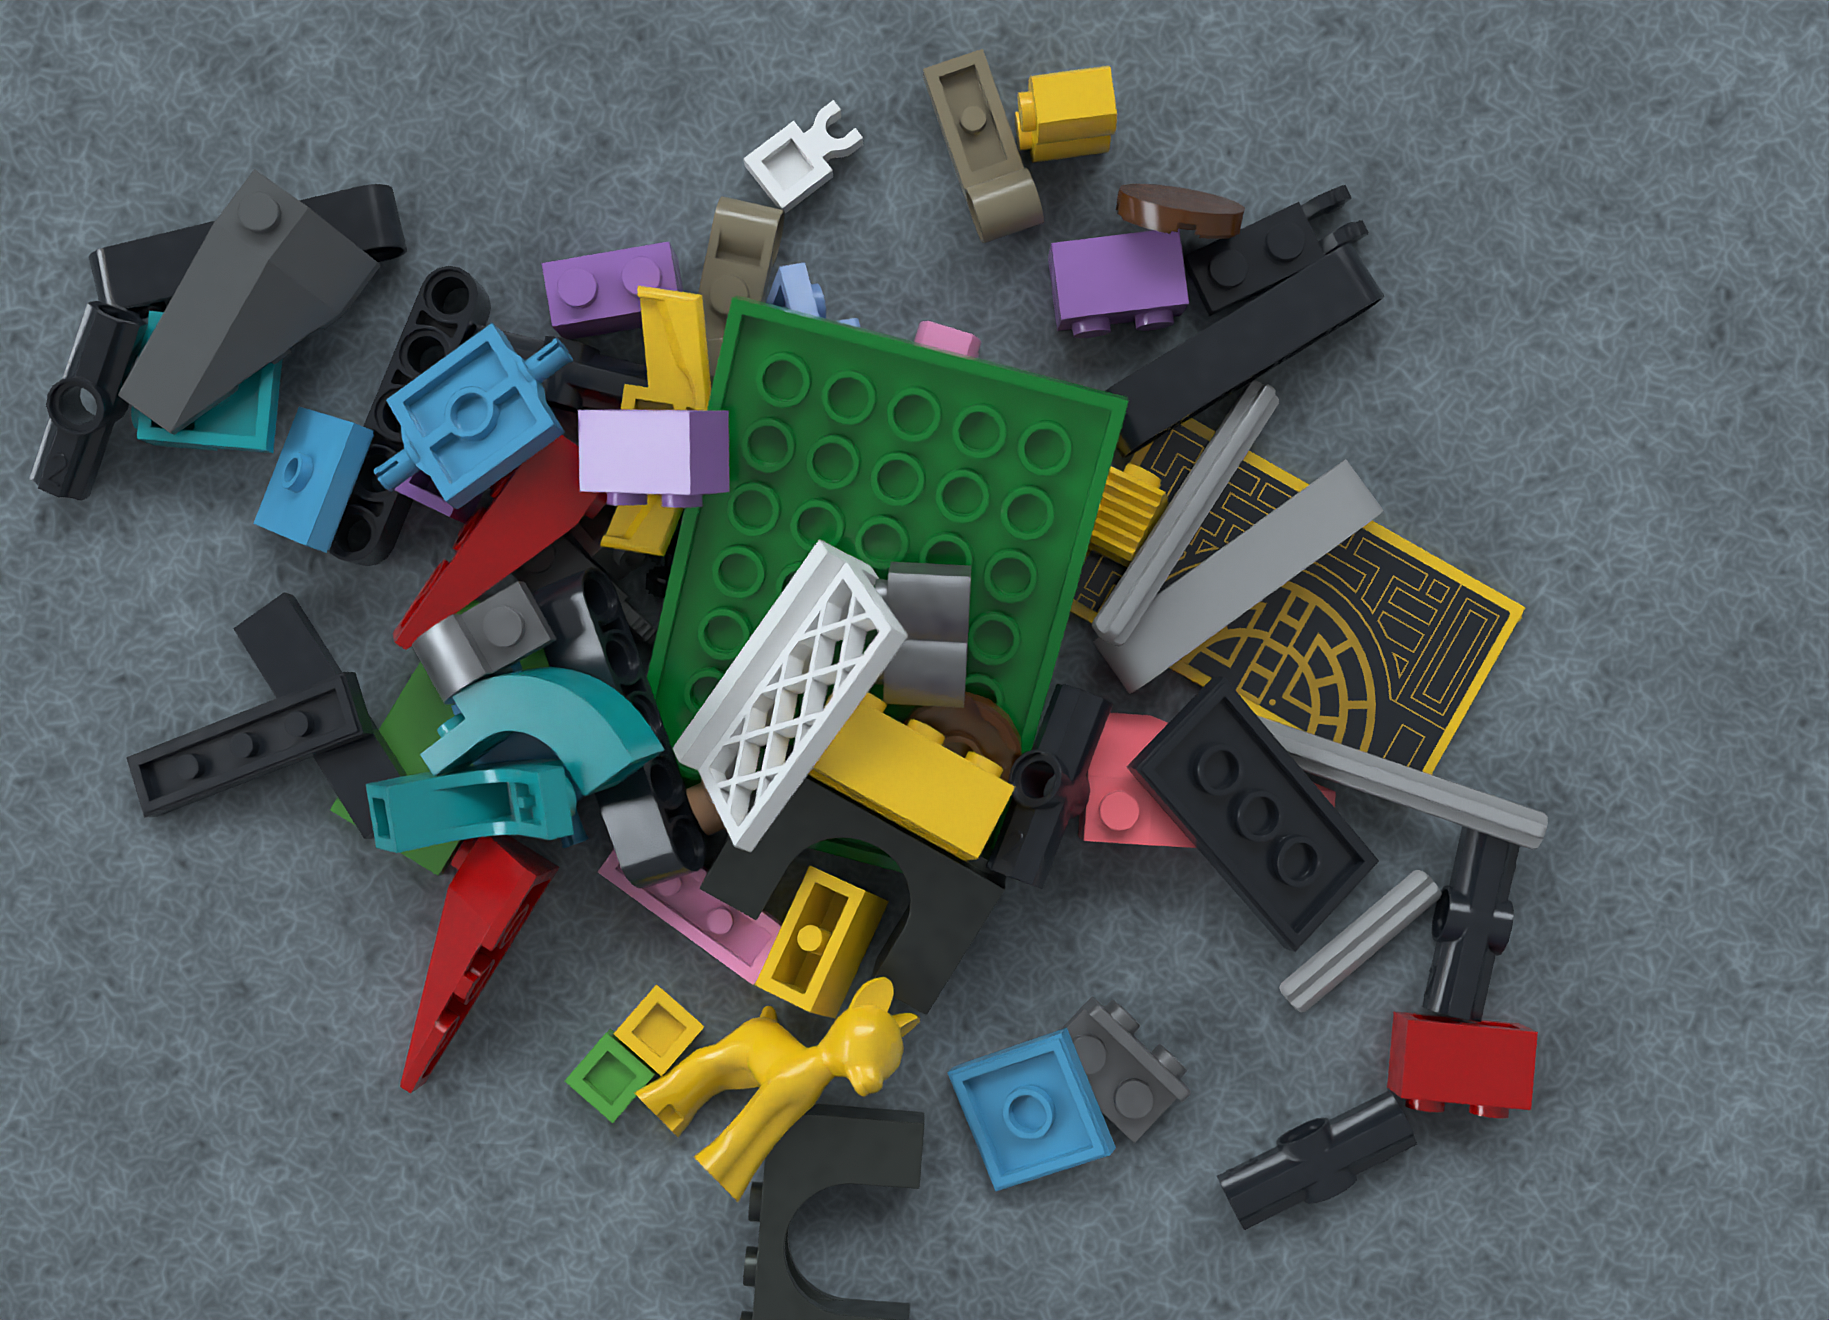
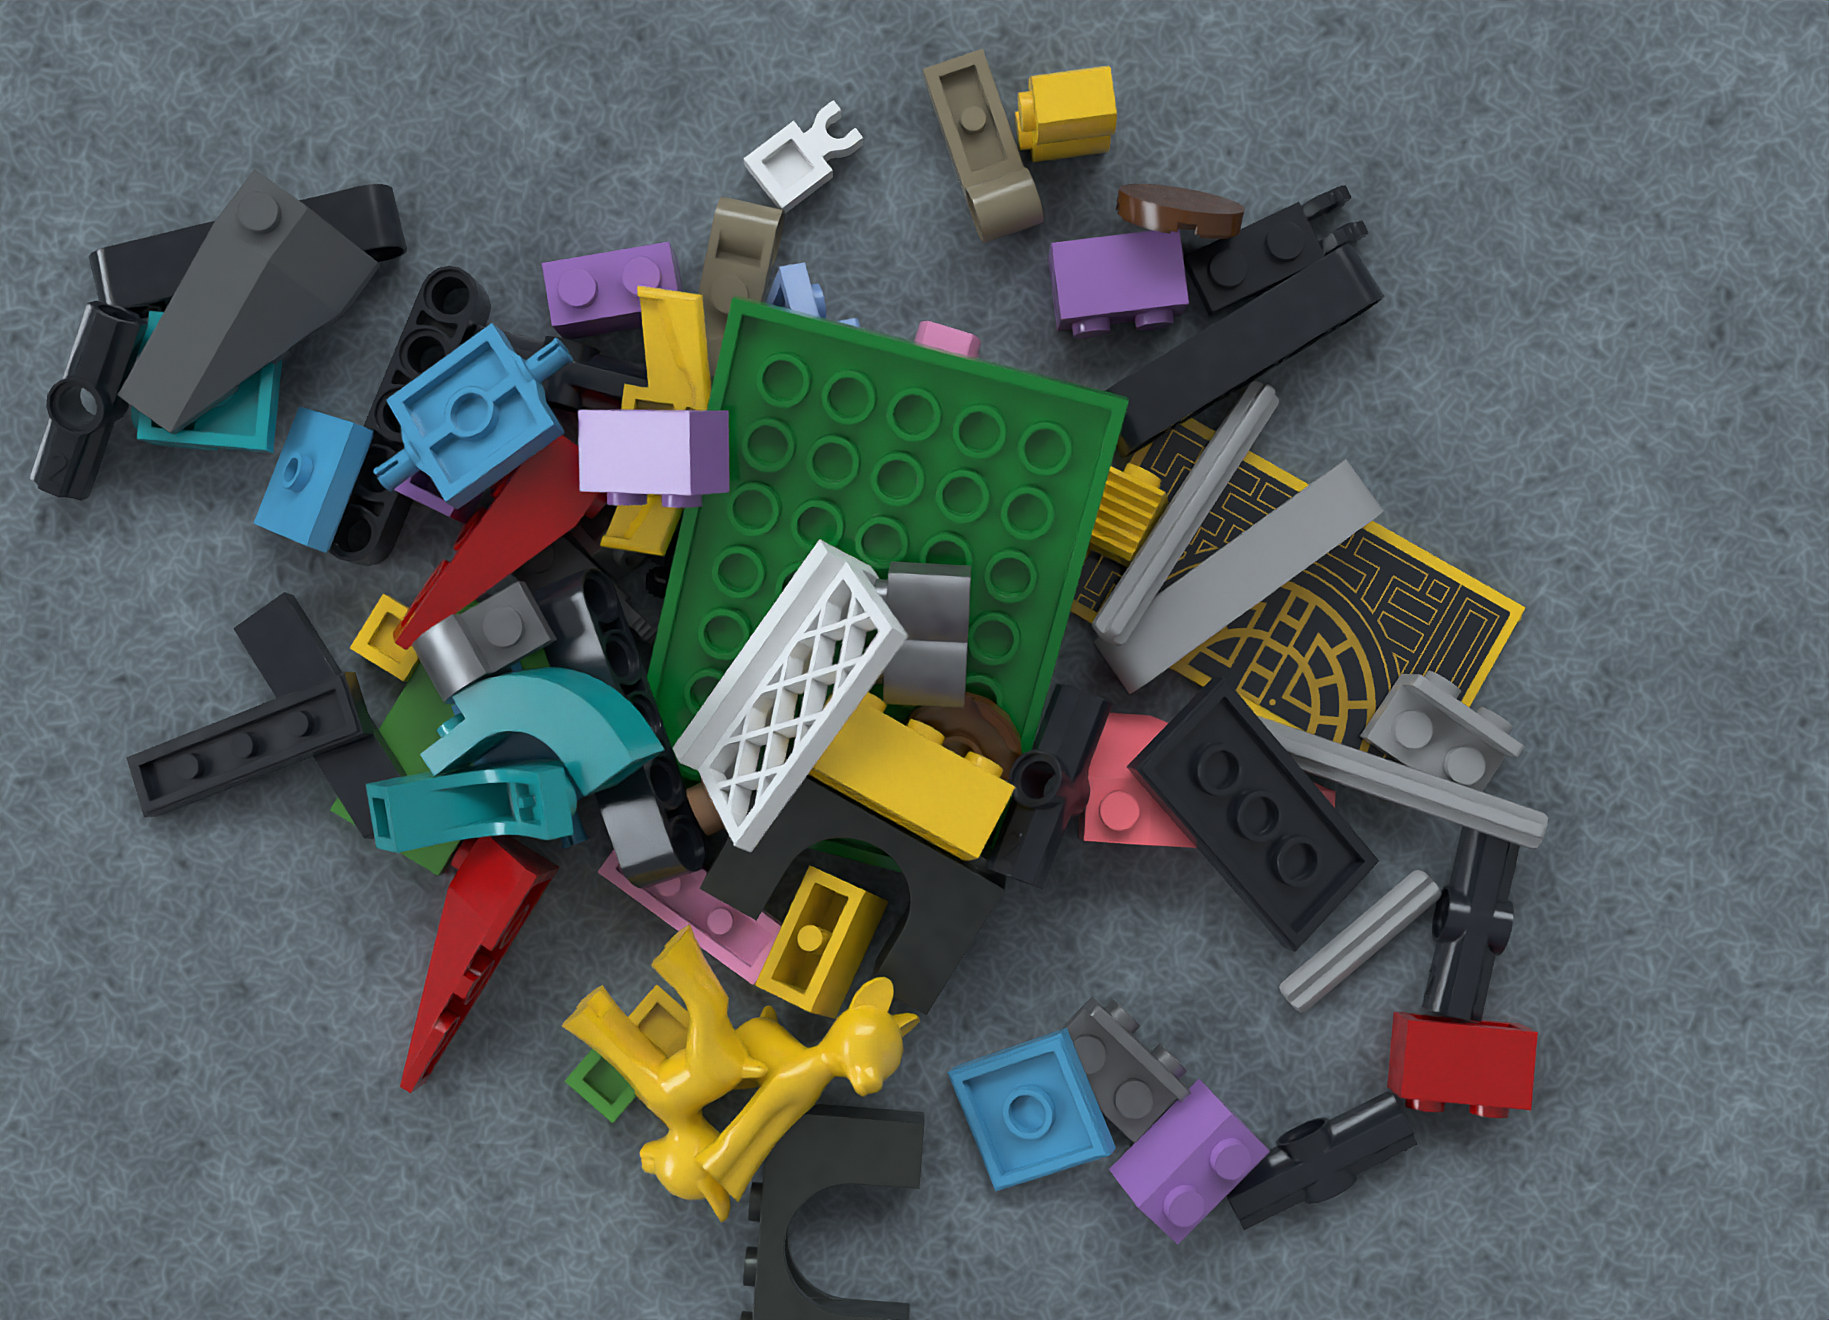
(377, 642): none -> yellow plate
(679, 1084): none -> yellow animal
(1188, 1161): none -> medium lavender brick
(1437, 734): none -> light grey bracket

